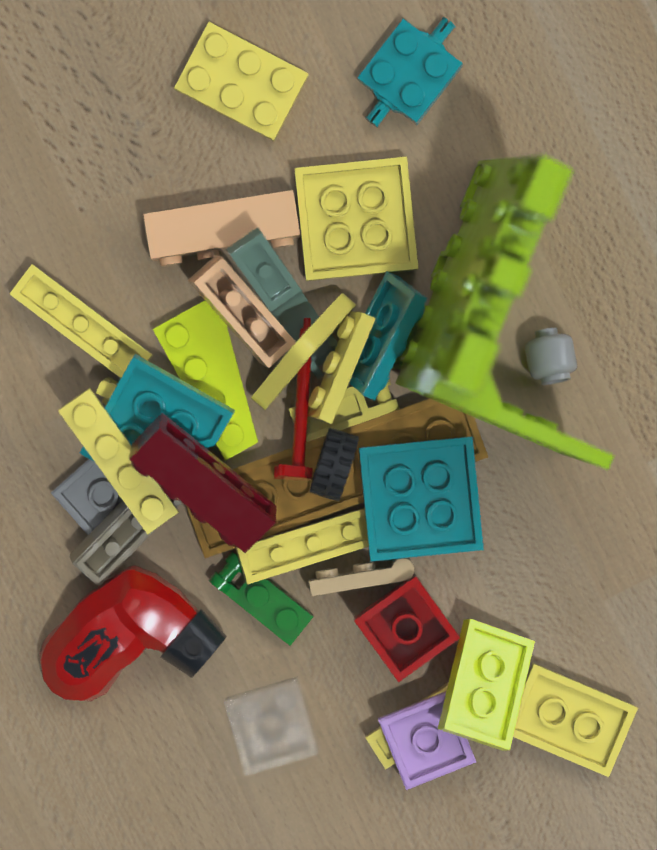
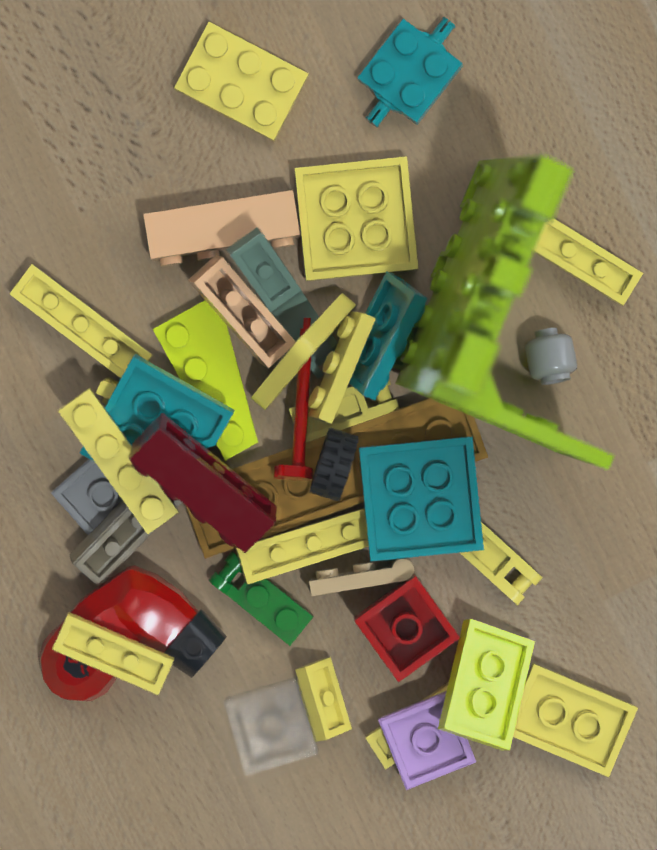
(113, 653): none -> light yellow plate
(323, 699): none -> light yellow plate
(497, 561): none -> light yellow plate
(587, 262): none -> light yellow plate

